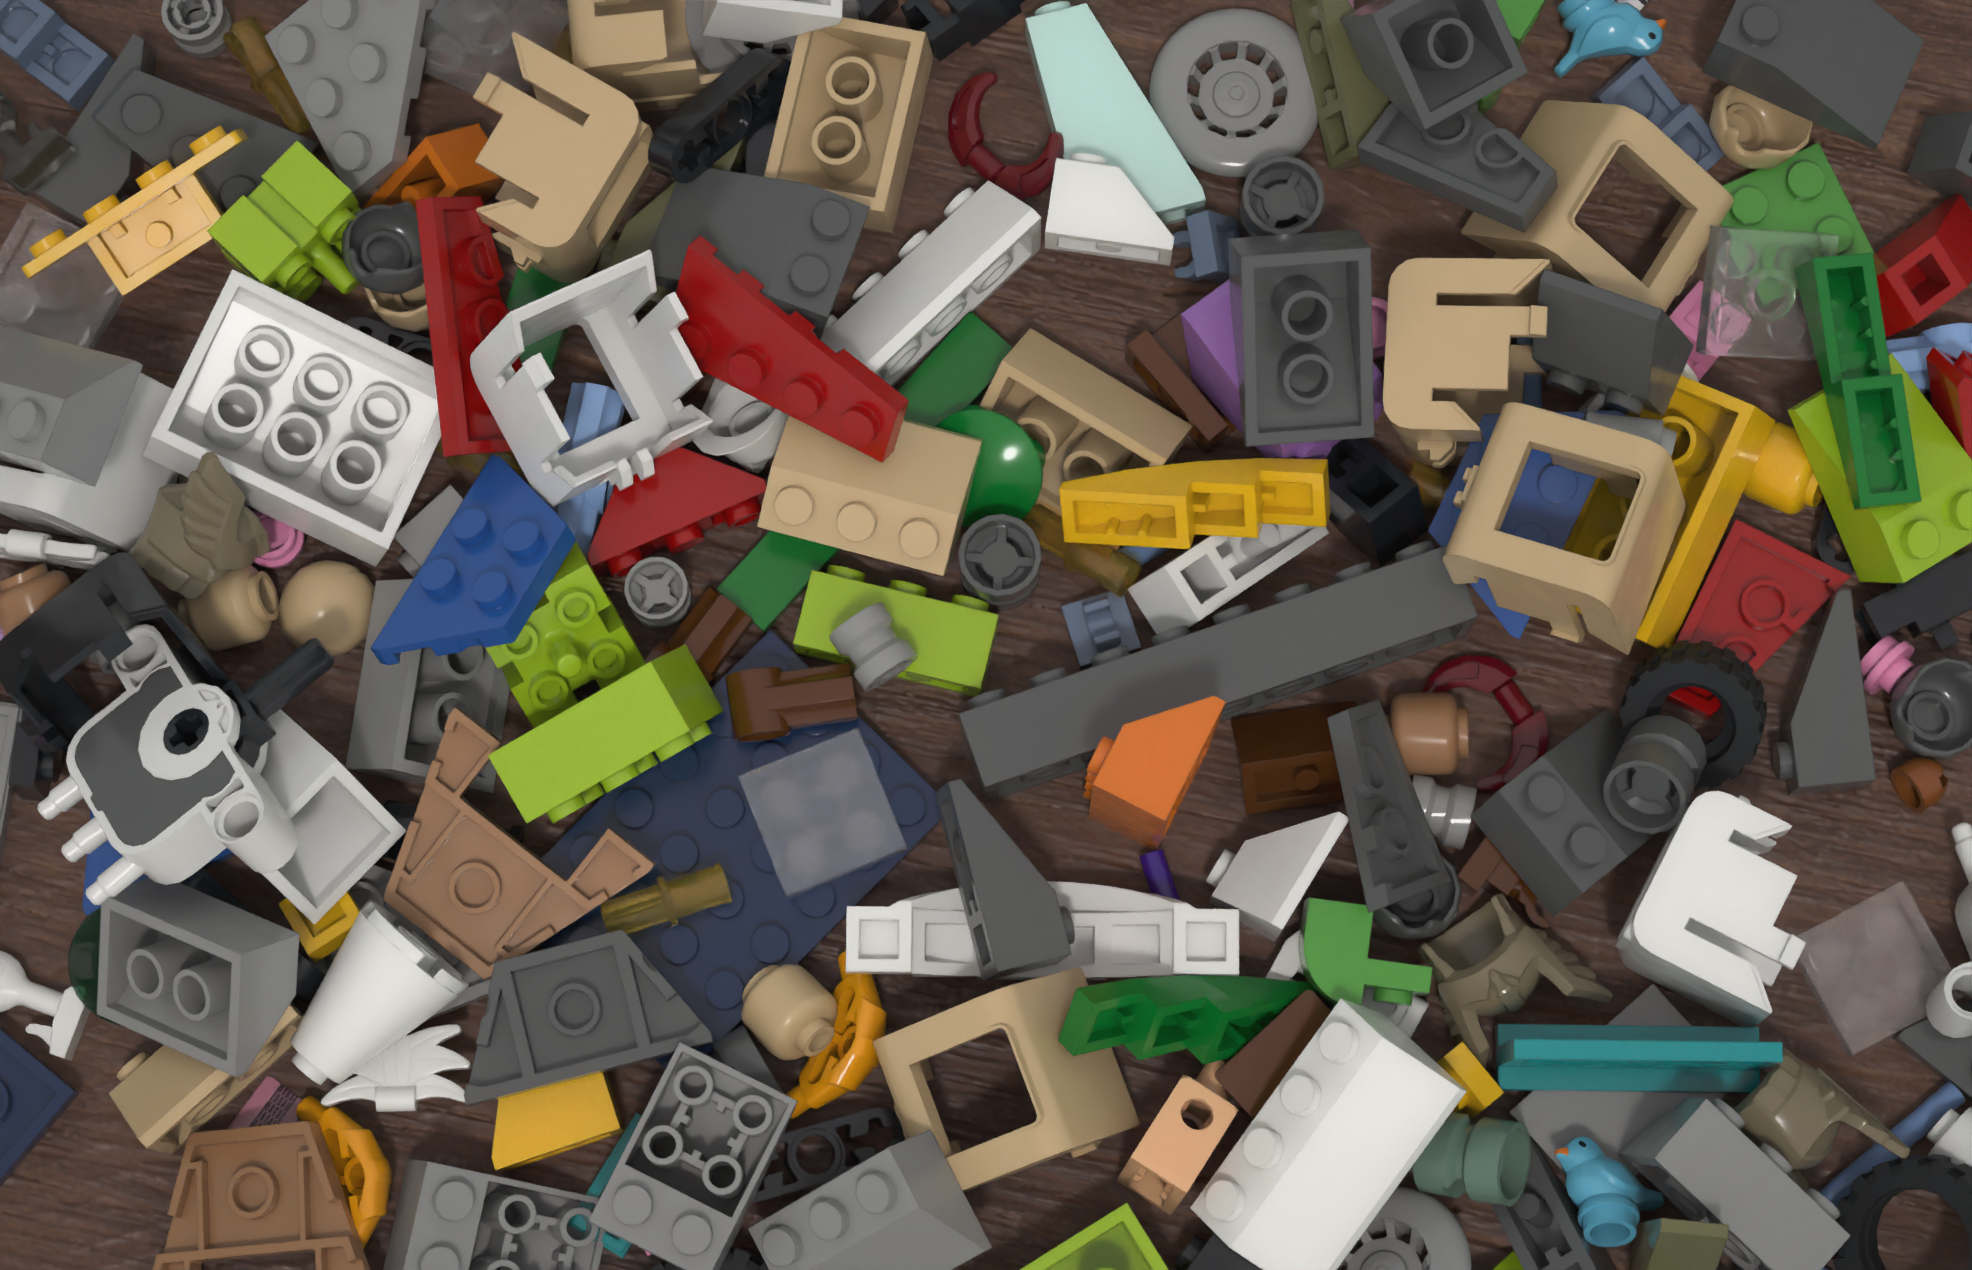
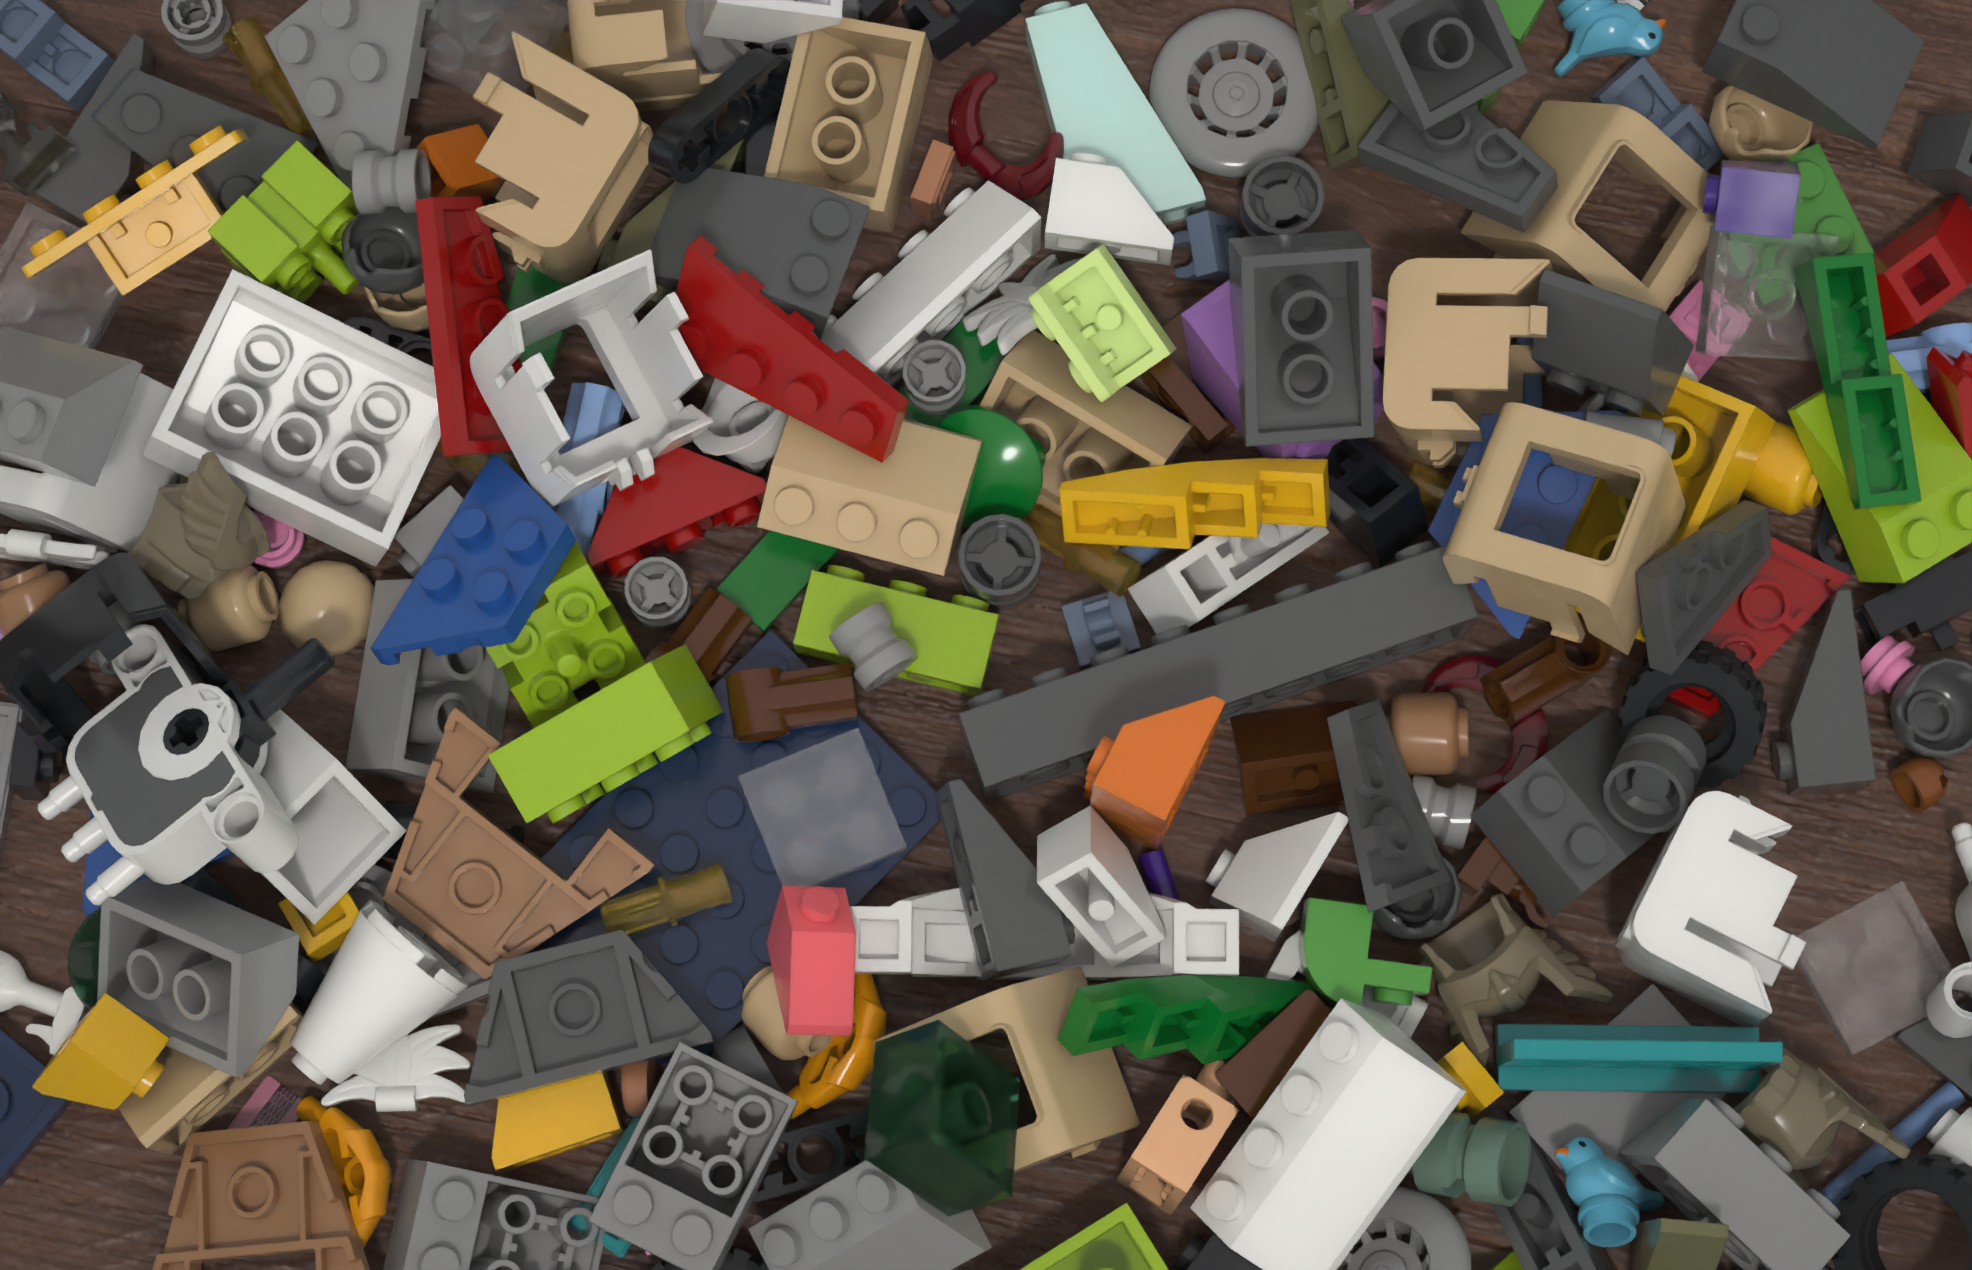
(105, 1058): none -> yellow slope
(390, 180): none -> light grey wheel
(639, 1085): none -> nougat tile
(814, 960): none -> coral slope
(930, 367): none -> light grey wheel
(933, 180): none -> nougat tile
(943, 1118): none -> clear green brick
(1011, 314): none -> white piece
(1098, 886): none -> white slope
(1100, 324): none -> yellowish green bracket
(1541, 676): none -> reddish brown piece
(1698, 581): none -> dark grey wing
(1754, 197): none -> slope

